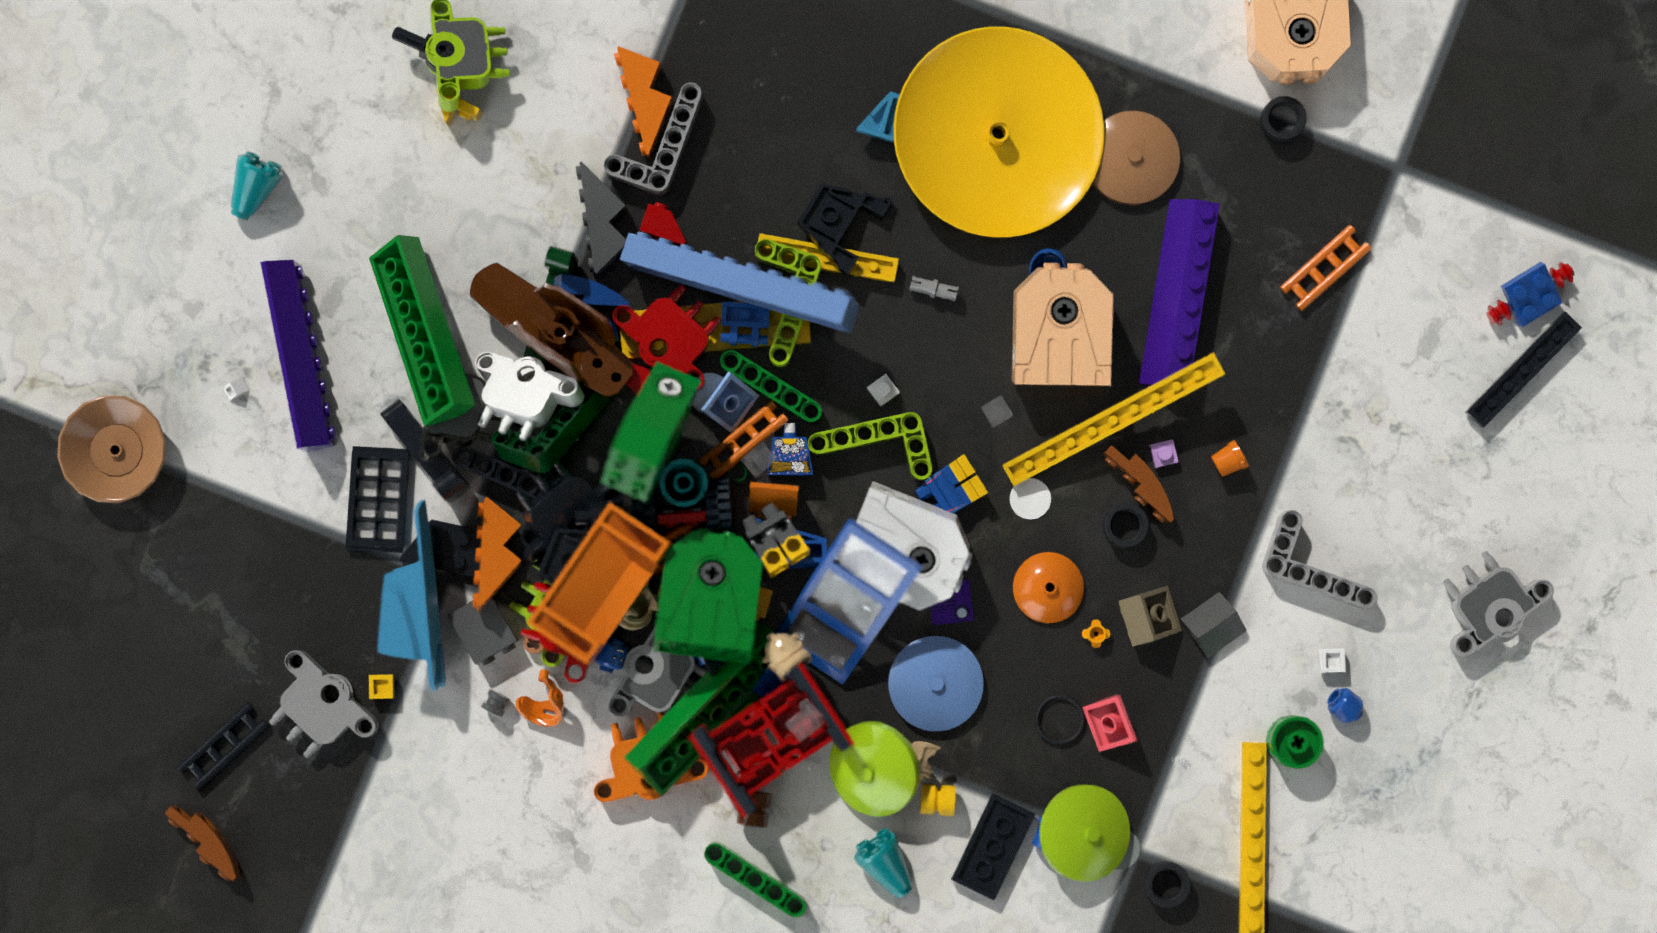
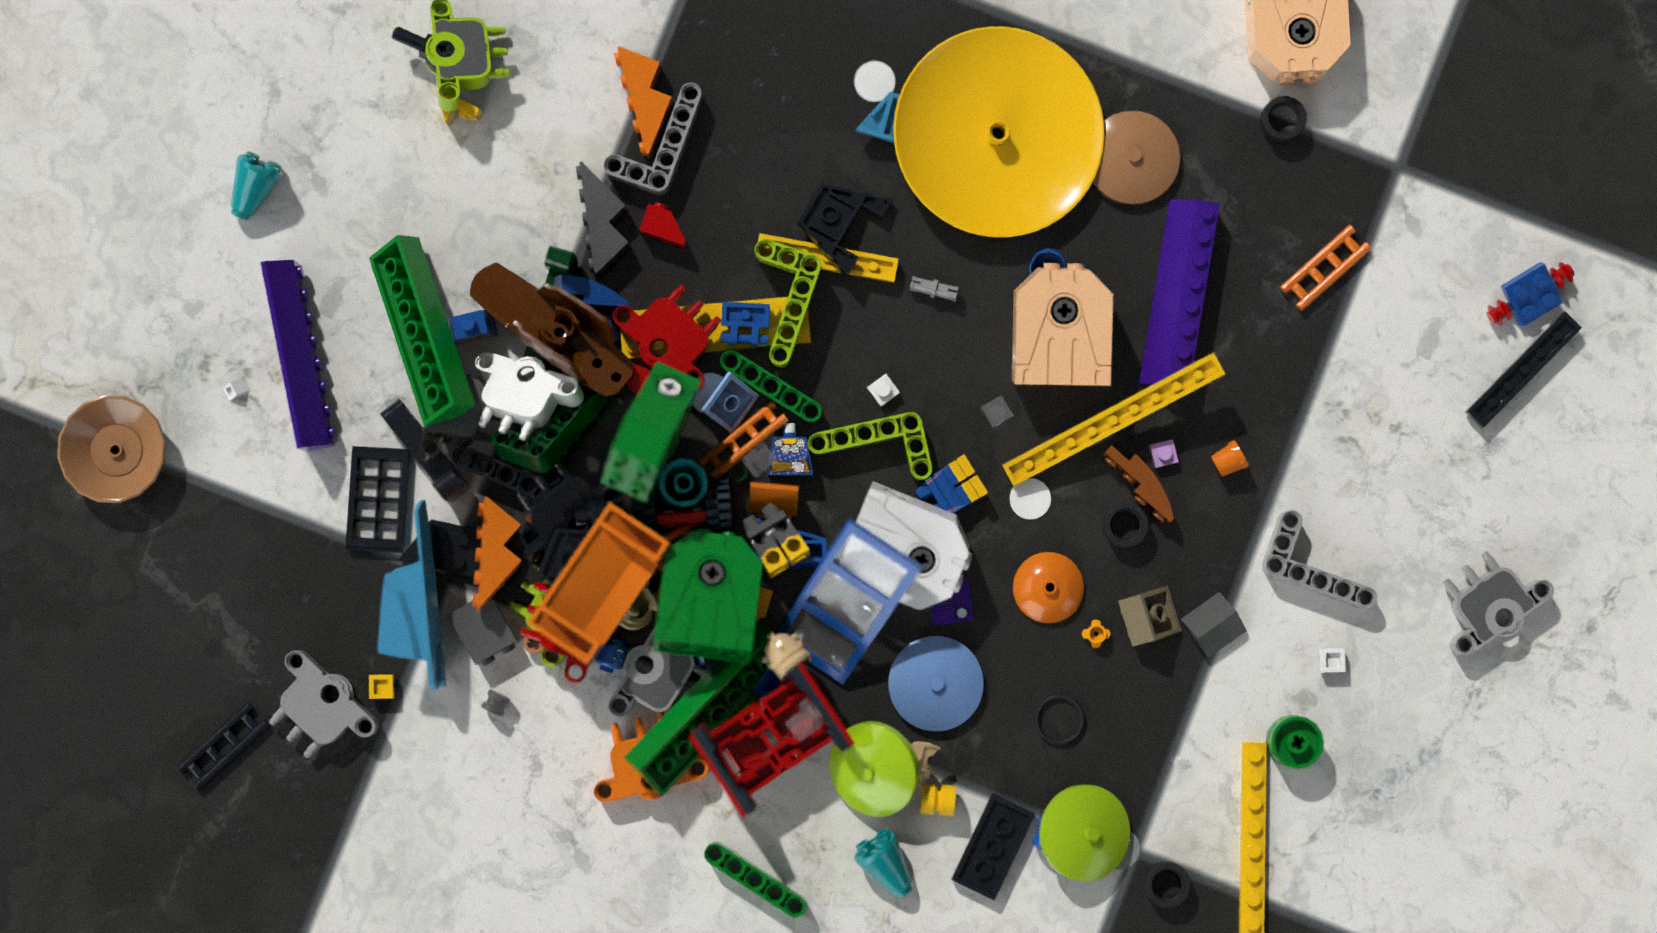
(213, 848): dark orange slope -> none
(472, 327): none -> blue torso
(534, 710): orange helmet -> none
(740, 282): medium blue piece -> none
(759, 817): reddish brown wheel -> none
(874, 81): none -> white sticker
(1109, 723): coral slope -> none
(1345, 705): blue head -> none

